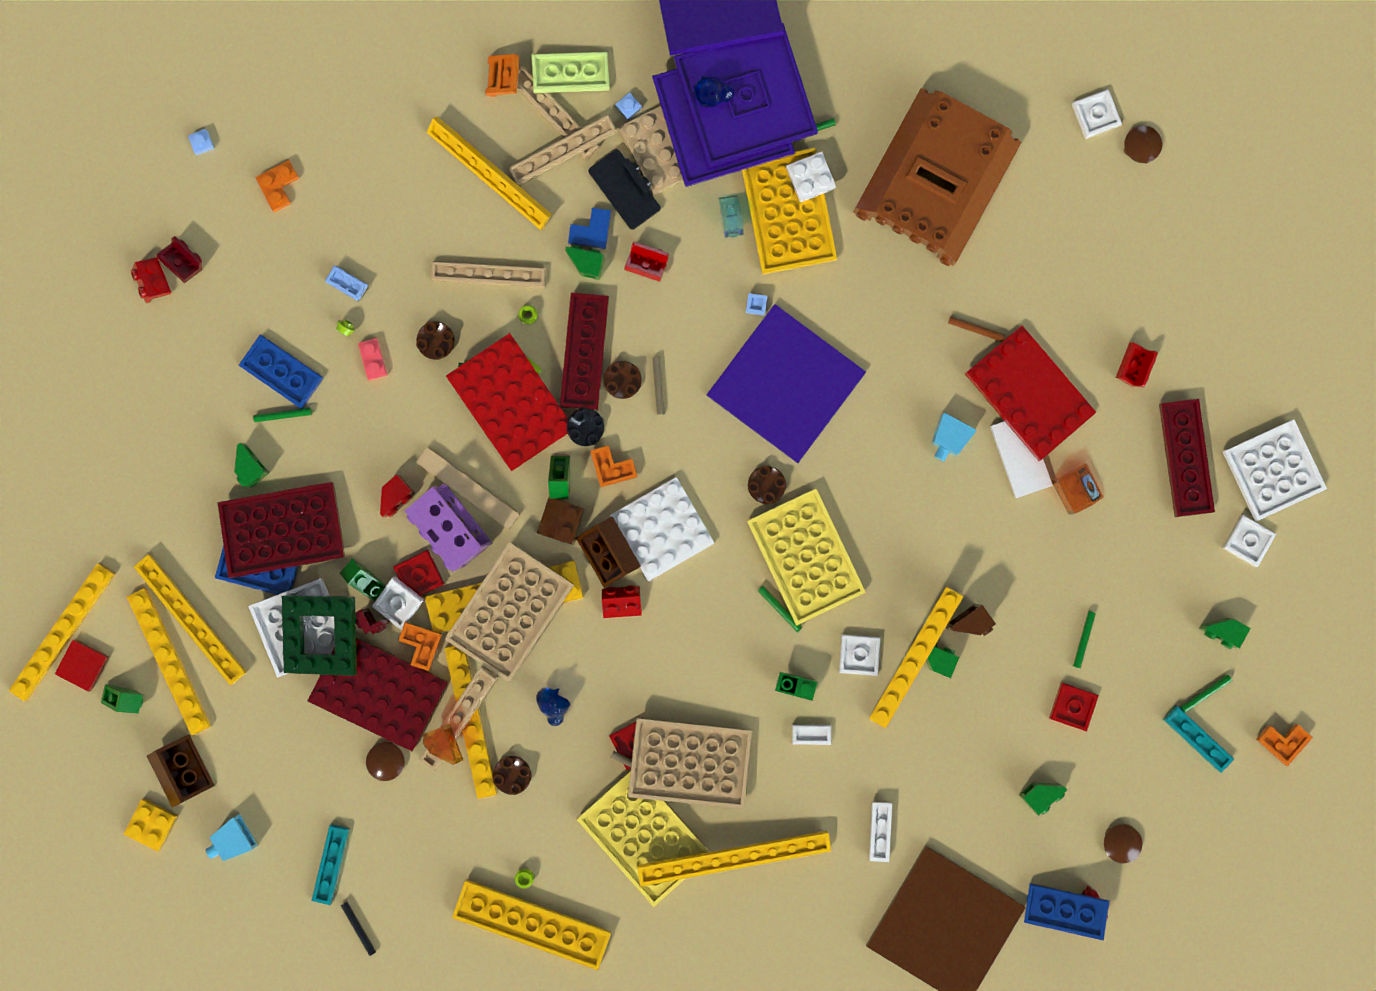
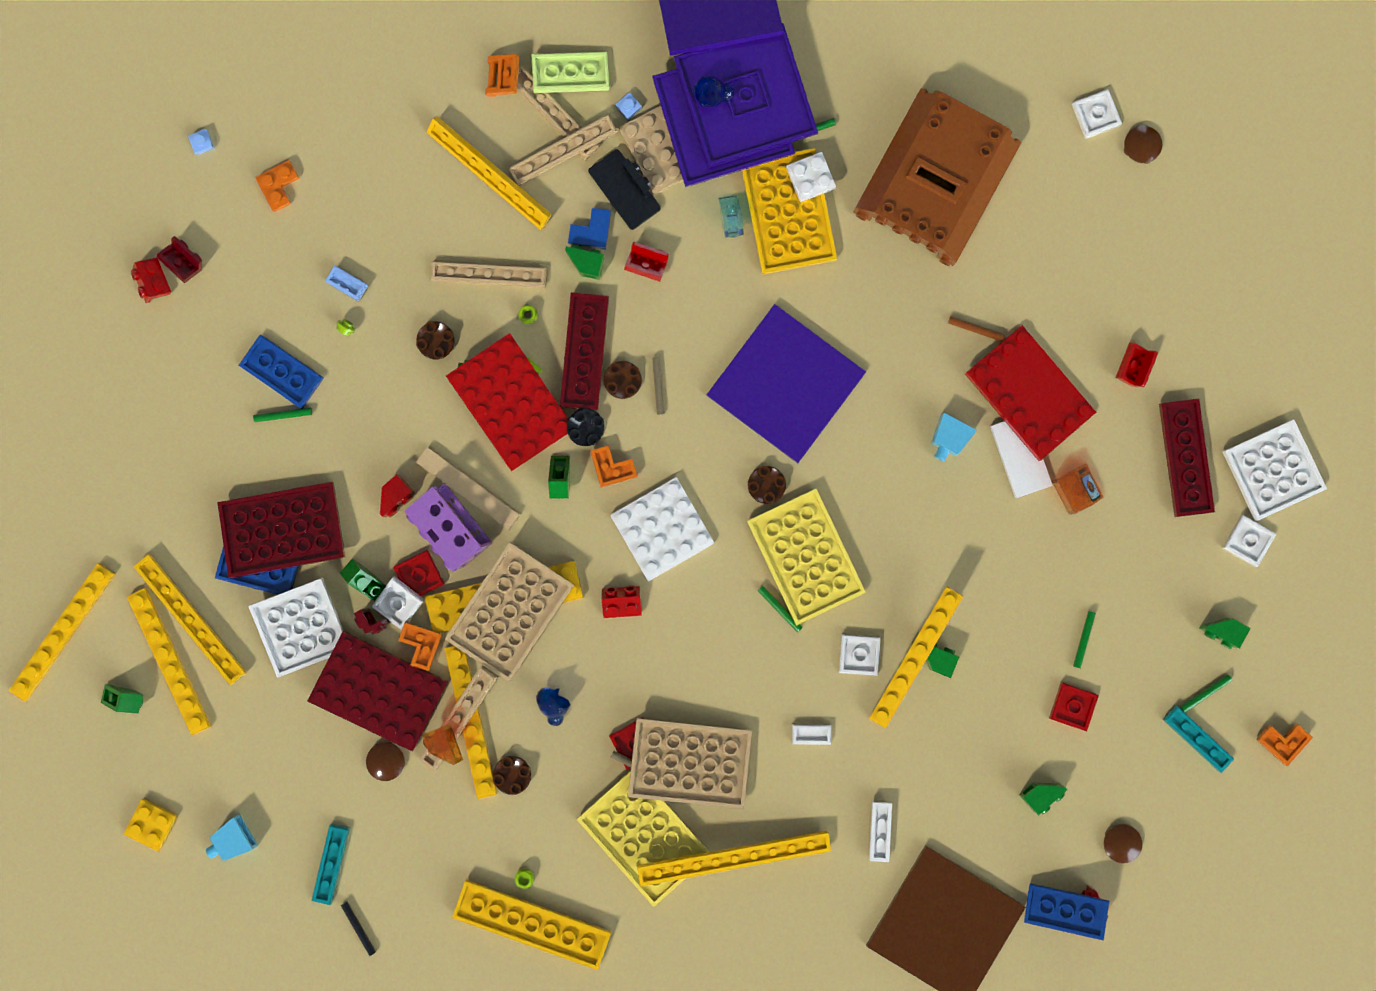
(81, 665): red tile -> none
(180, 770): reddish brown slope -> none
(248, 467): green slope -> none
(345, 657): dark green plate -> none
(372, 359): coral plate -> none
(561, 521): reddish brown slope -> none
(608, 551): reddish brown slope -> none
(756, 304): light blue plate -> none
(796, 686): green slope -> none
(973, 621): reddish brown slope -> none

